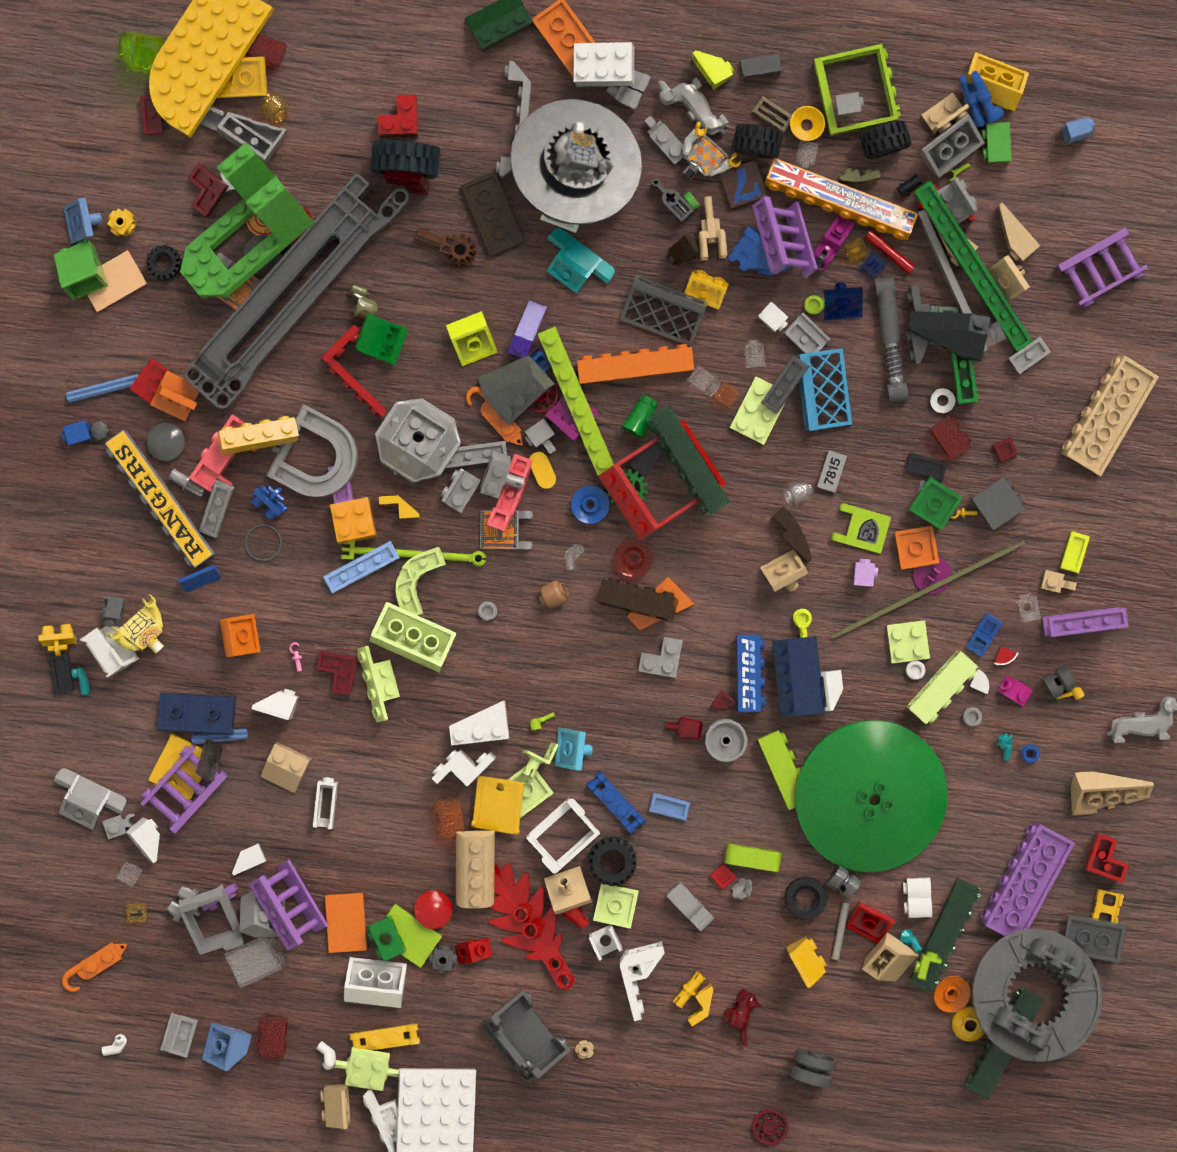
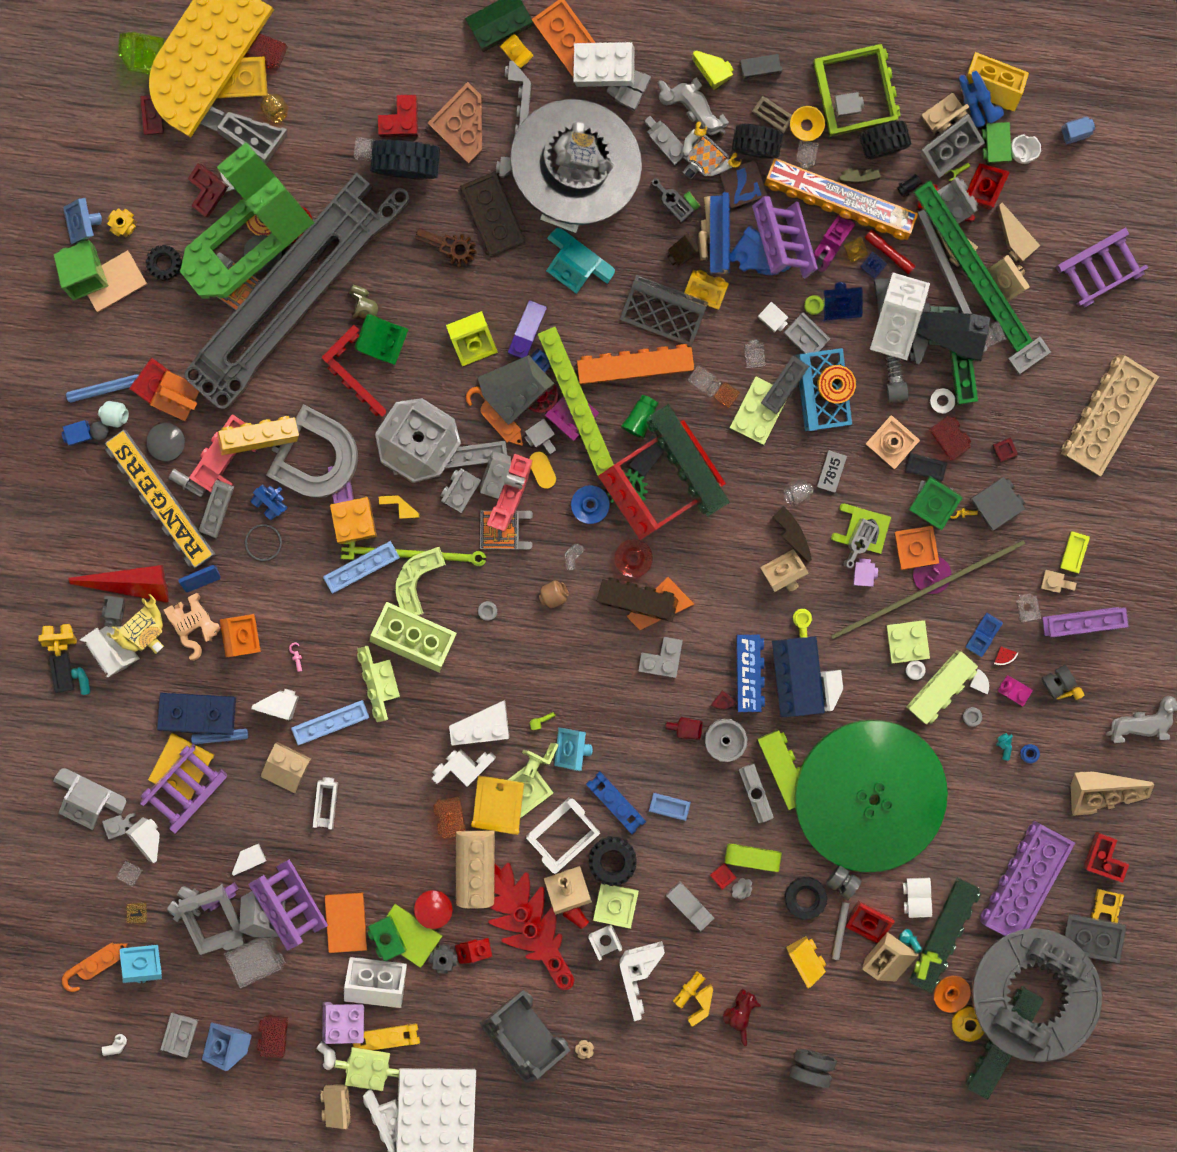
(113, 414): none -> light aqua head
(132, 582): none -> red wedge
(140, 964): none -> medium azure tile
(188, 622): none -> light nougat animal
(209, 760): clear smoke plate -> none
(330, 722): none -> light blue tile
(342, 666): dark red plate -> none
(342, 1023): none -> lavender bracket
(363, 148): none -> clear brick
(414, 181): dark red plate -> none
(461, 122): none -> nougat plate
(516, 51): none -> yellow bracket
(720, 234): none -> blue fence
(760, 805): none -> light grey piece
(770, 1126): dark red wheel -> none
(847, 380): none -> light orange tile
(865, 532): none -> light grey piece
(892, 442): none -> light nougat plate
(900, 316): none -> white bracket
(987, 185): none -> red slope
(1025, 149): none -> white hair

